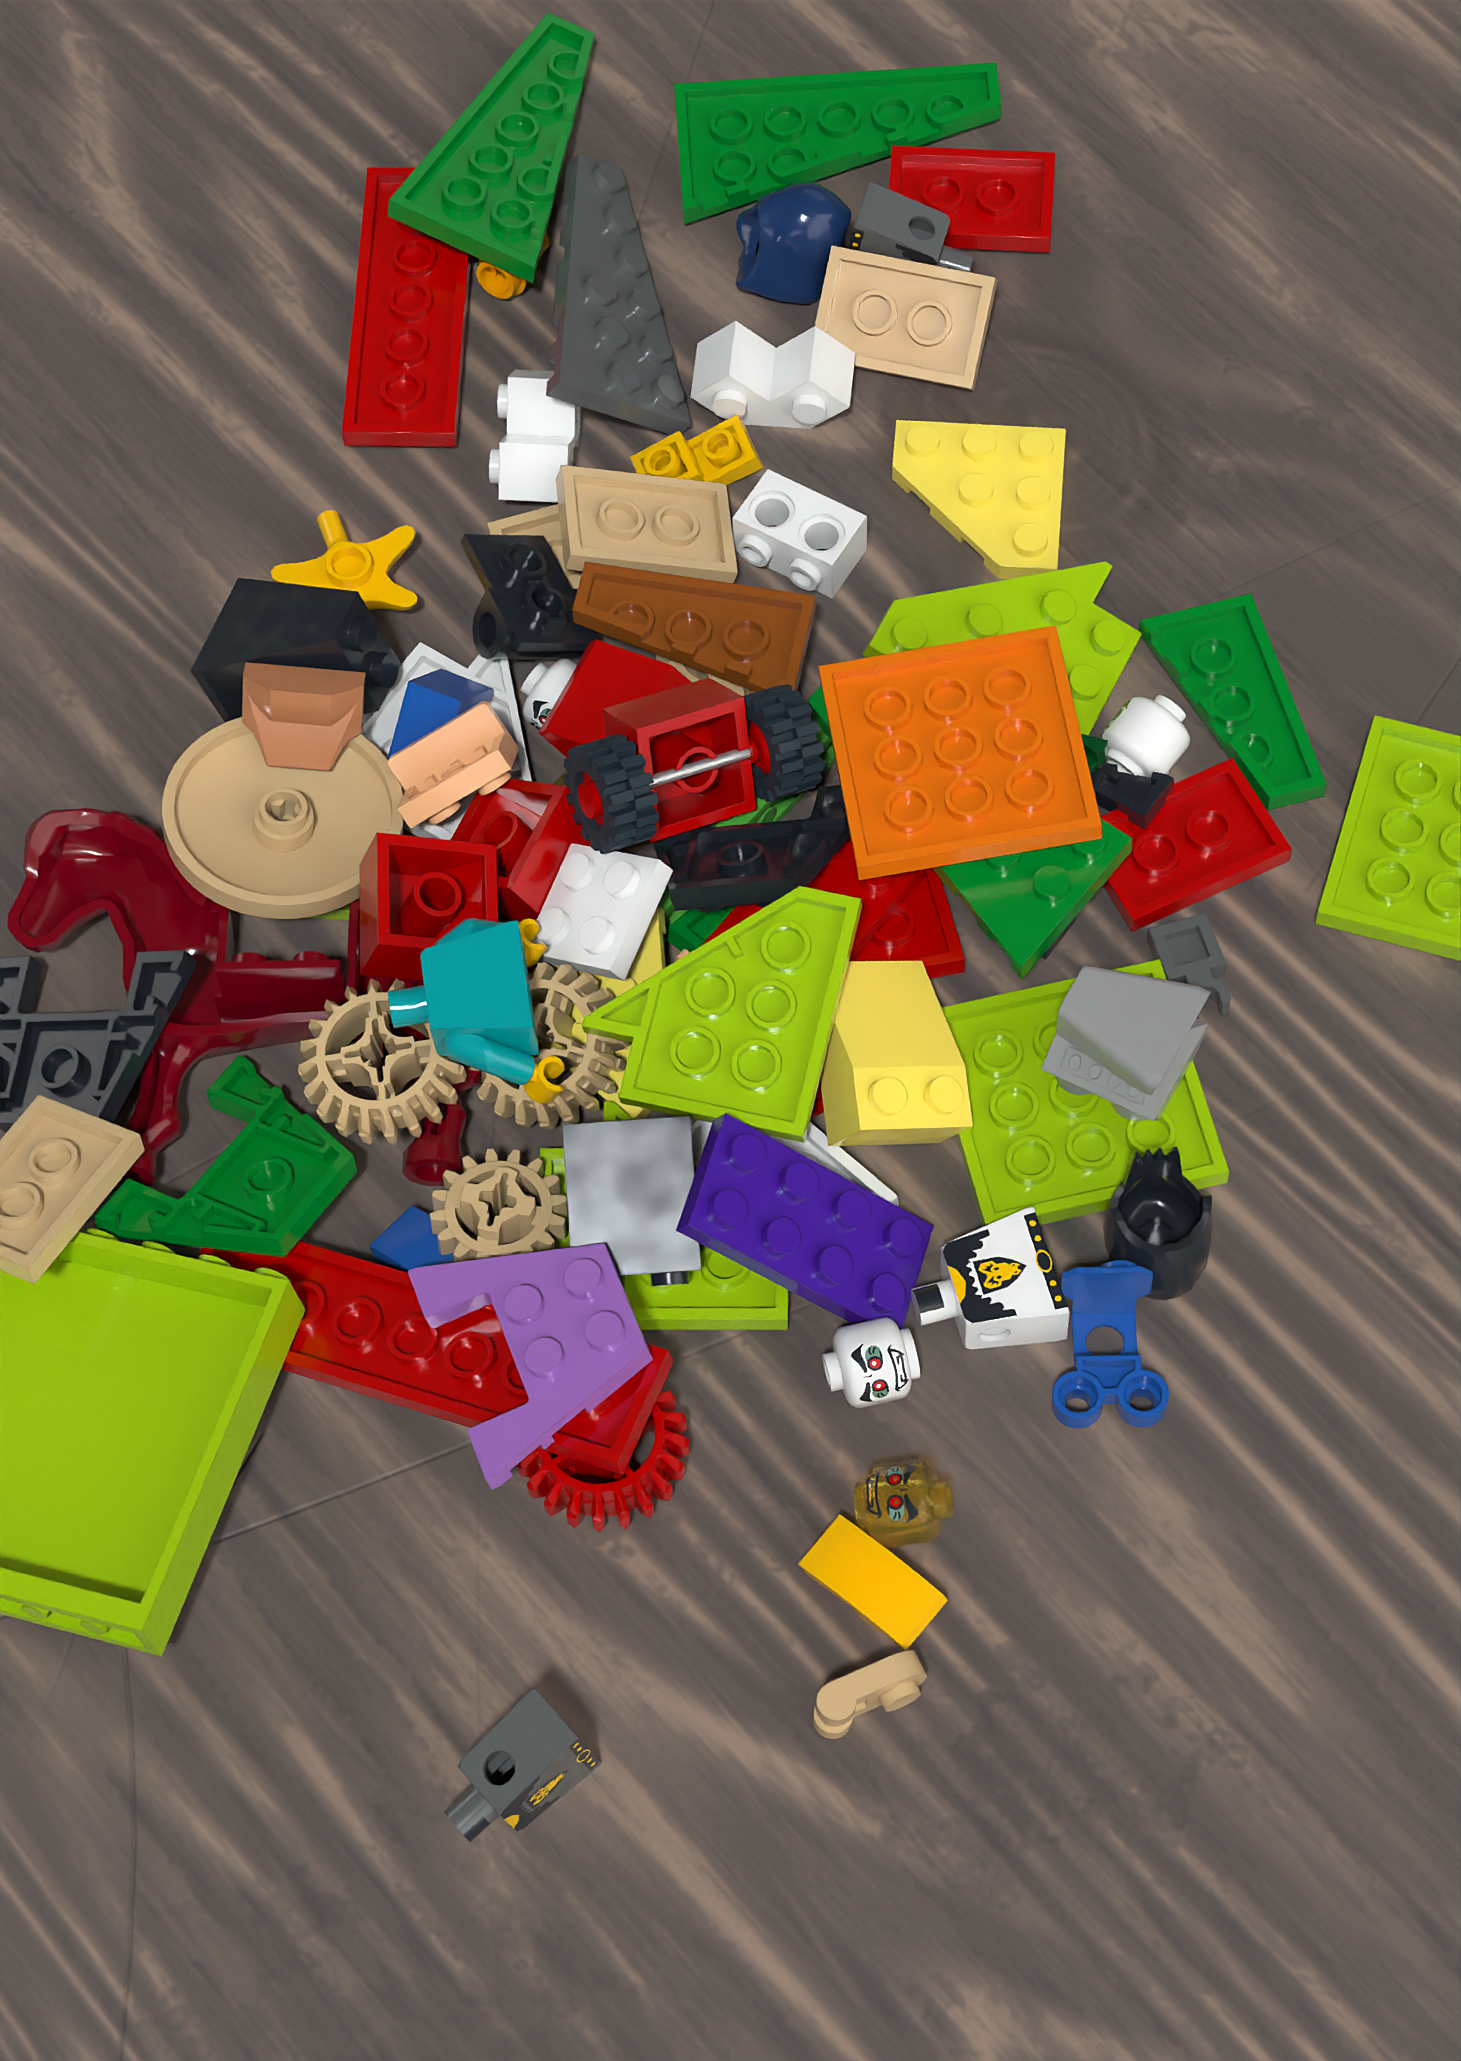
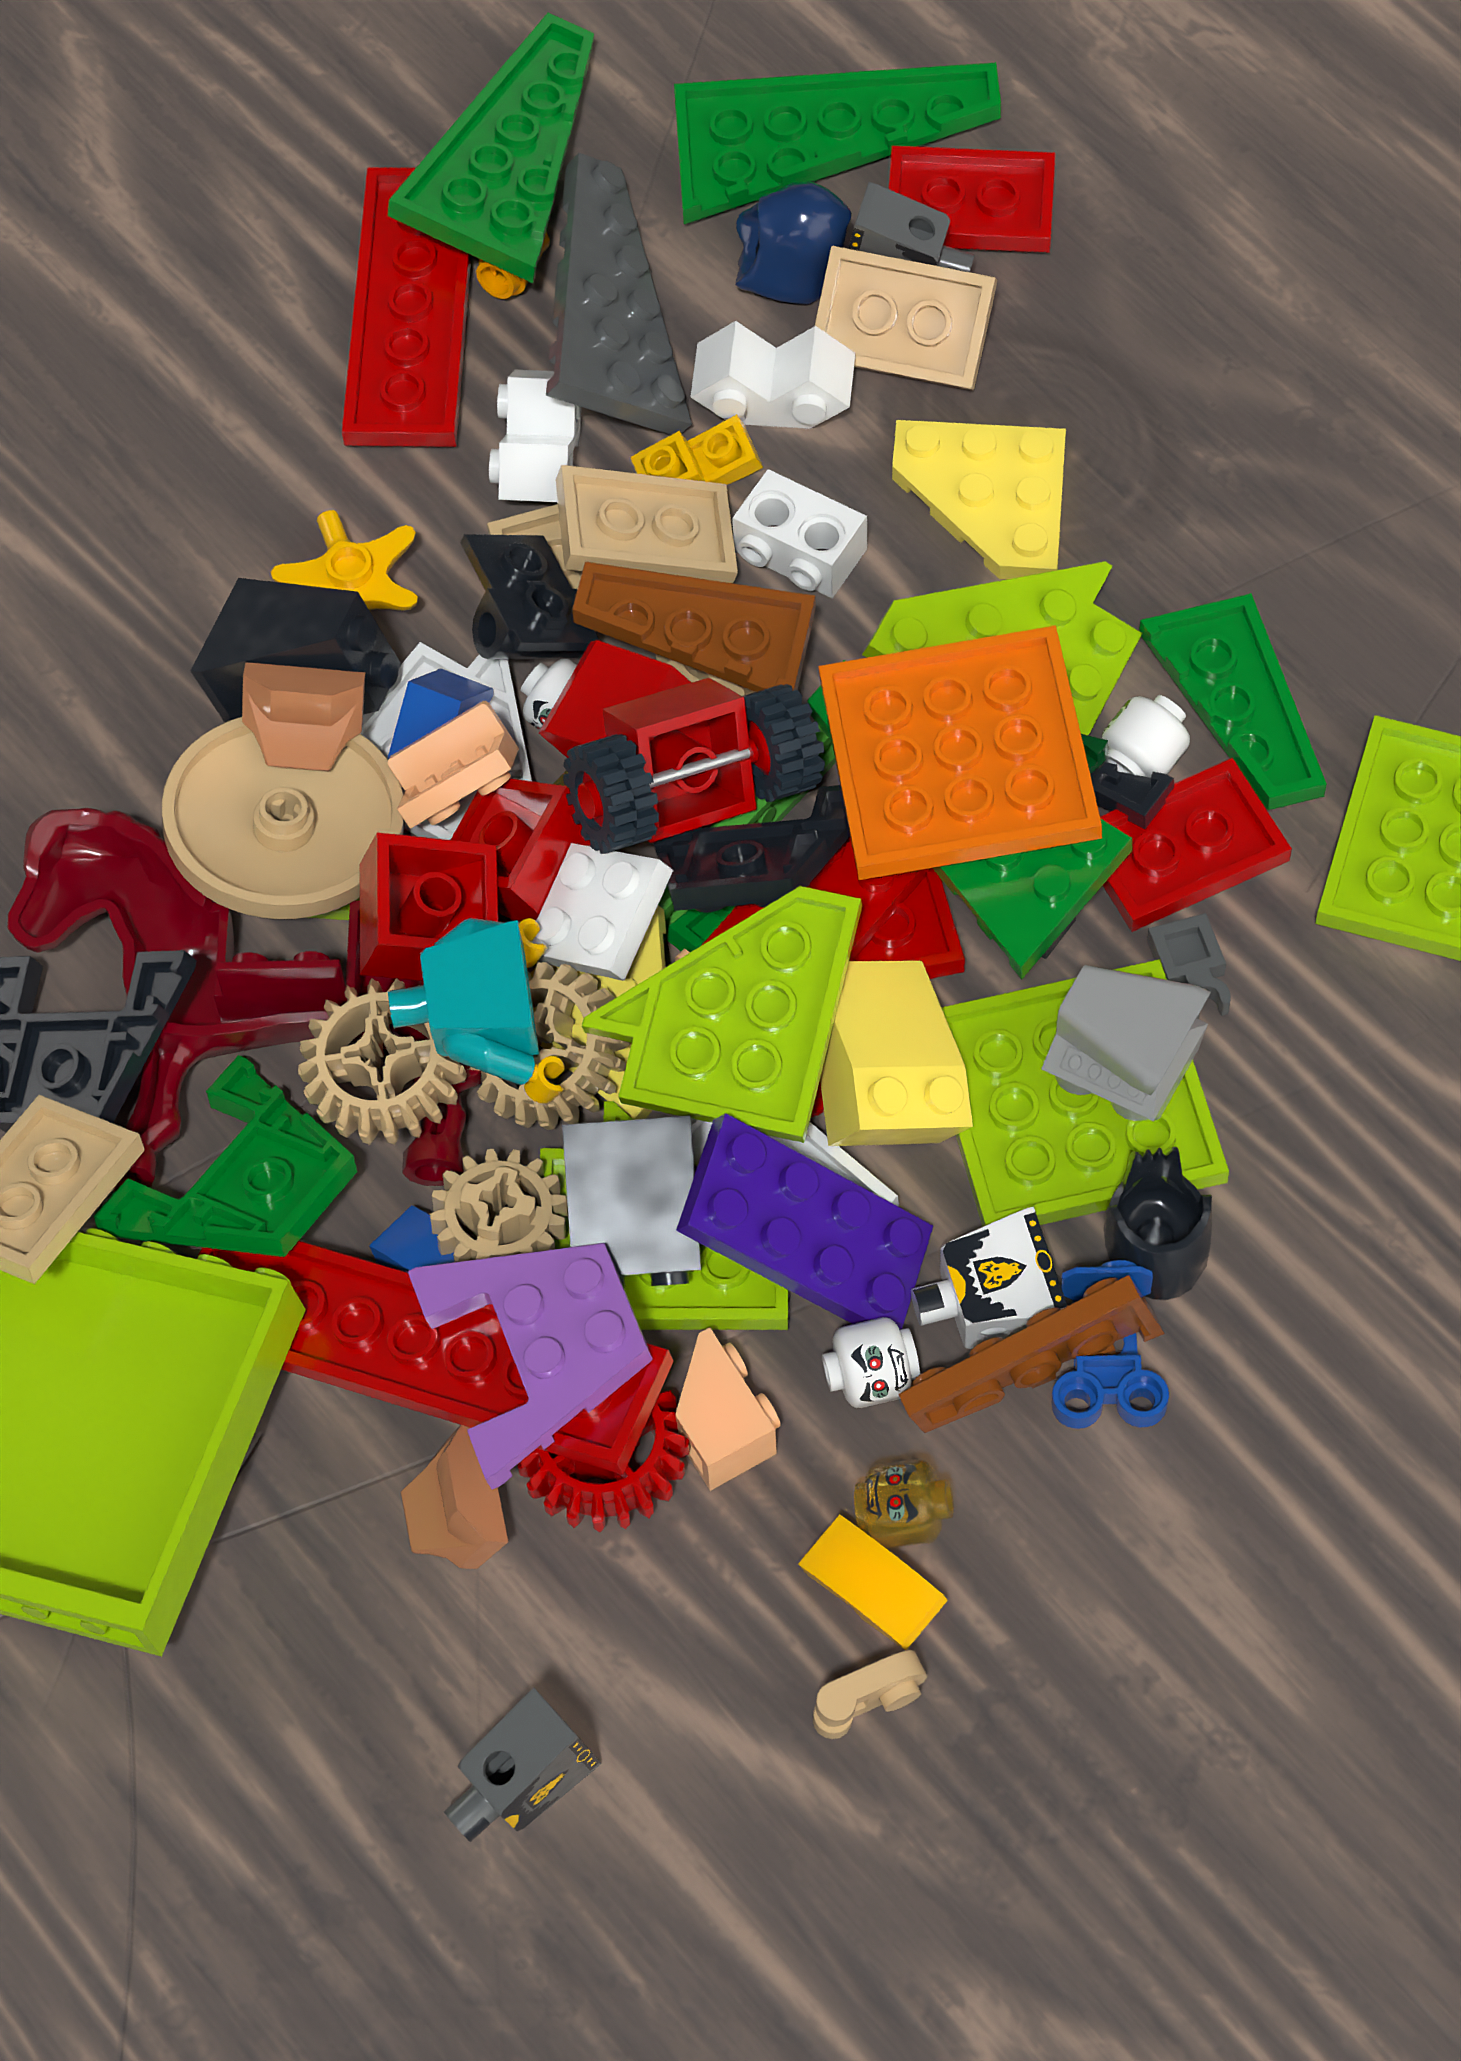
(453, 1508): none -> nougat slope
(721, 1416): none -> light nougat slope
(1033, 1355): none -> dark orange wing

